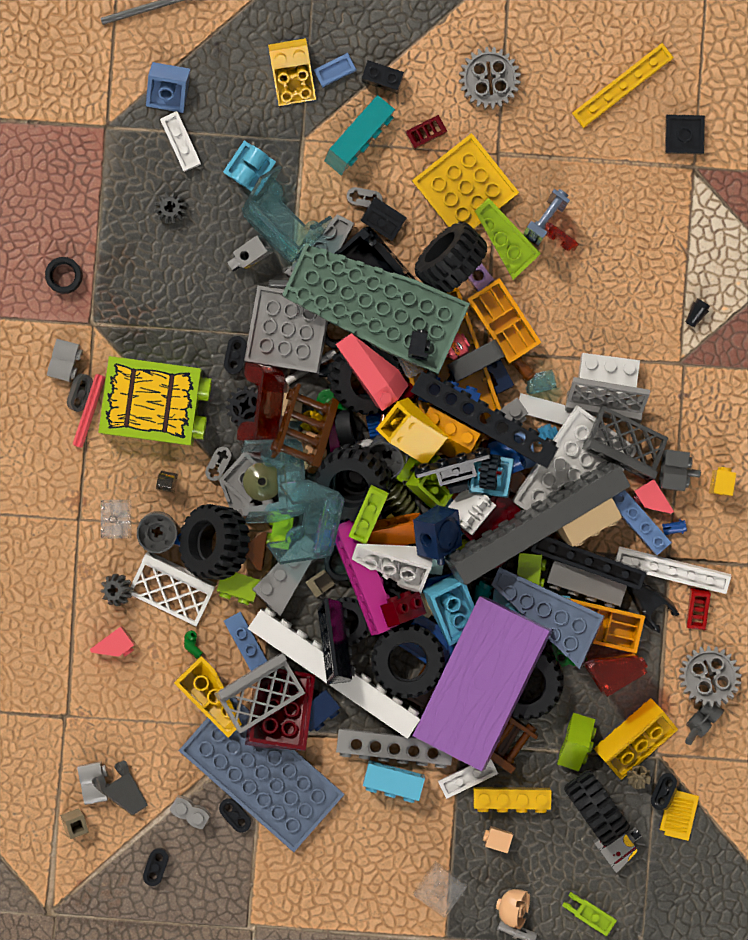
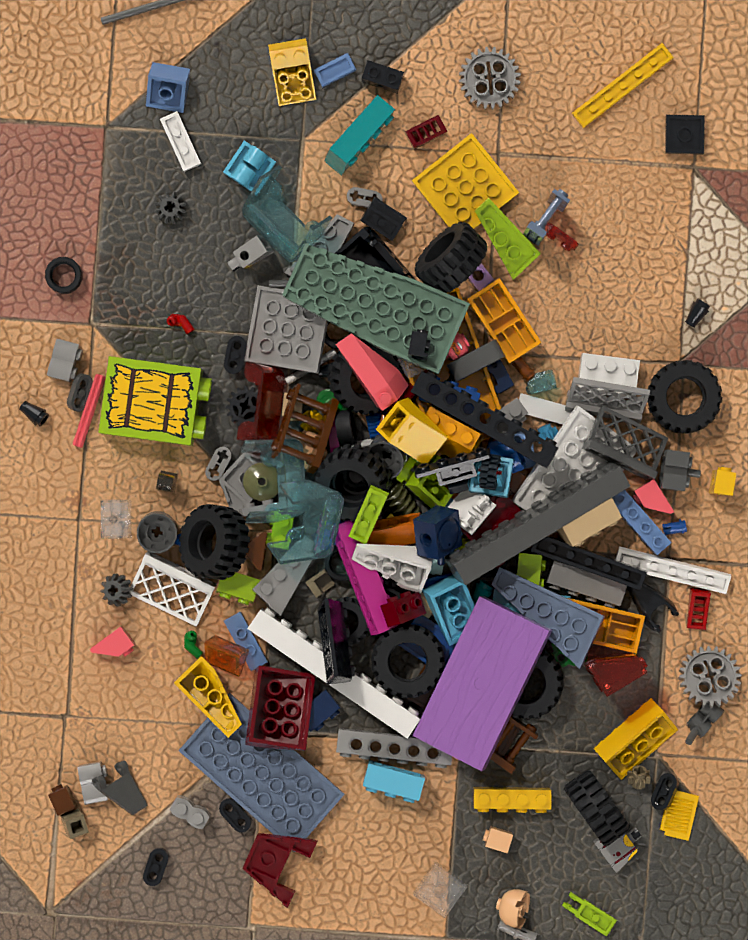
(35, 414): none -> black cone
(62, 799): none -> reddish brown brick
(181, 321): none -> red arm
(225, 655): none -> clear orange slope
(250, 679): light grey fence -> none
(269, 858): none -> dark red wing
(465, 779): white plate -> none
(577, 742): lime brick -> none
(710, 397): none -> black tyre

